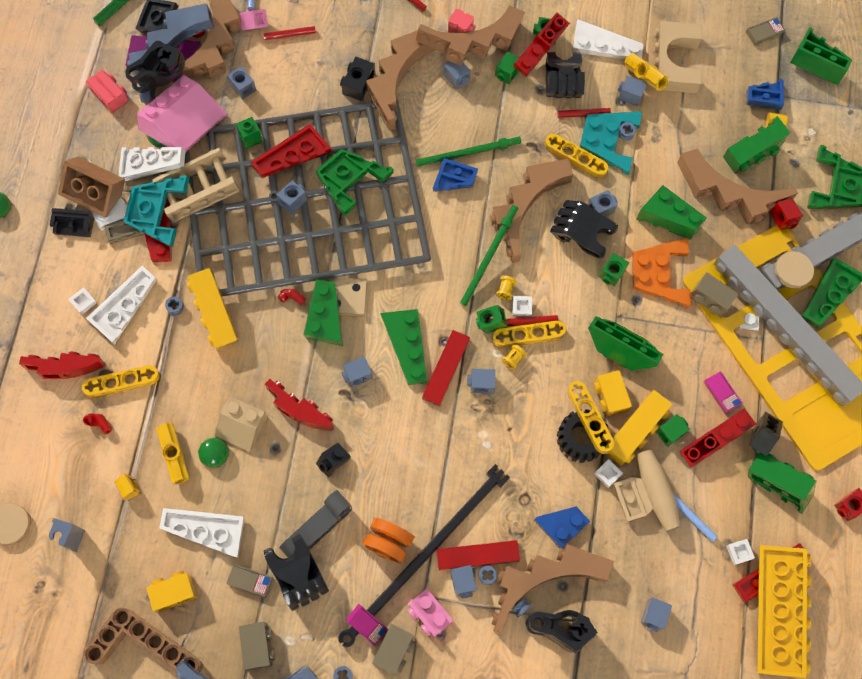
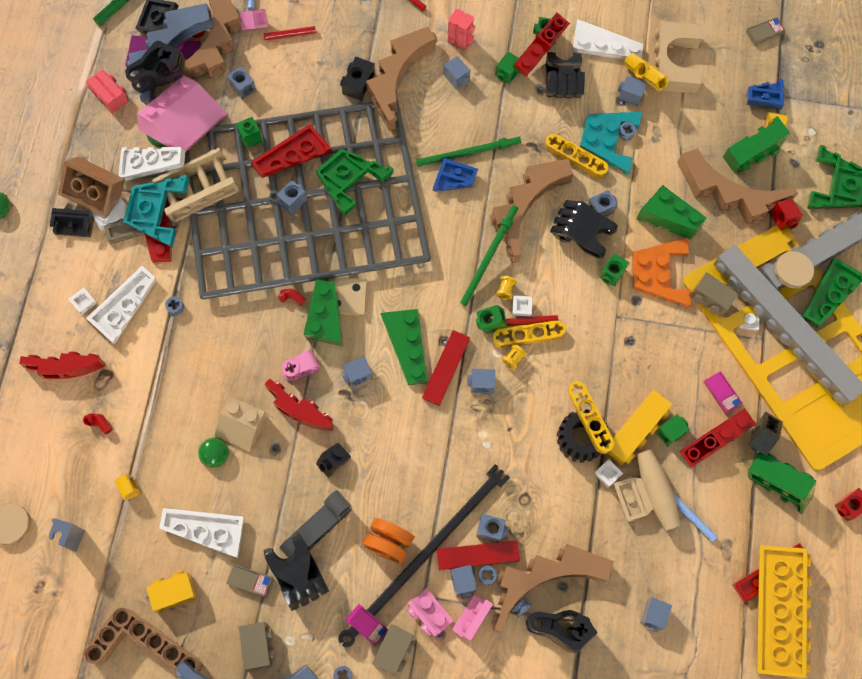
(120, 378): yellow beam -> none
(176, 465): yellow piece -> none
(213, 308): yellow brick -> none
(303, 365): none -> bright pink piece
(472, 617): none -> bright pink bracket
(477, 42): medium nougat arch -> none
(483, 532): none -> sand blue brick
(562, 525): blue wing -> none
(582, 112): red bar -> none
(612, 393): yellow brick -> none
(623, 345): green wedge -> none
(740, 552): white plate -> none
(820, 58): green wedge -> none

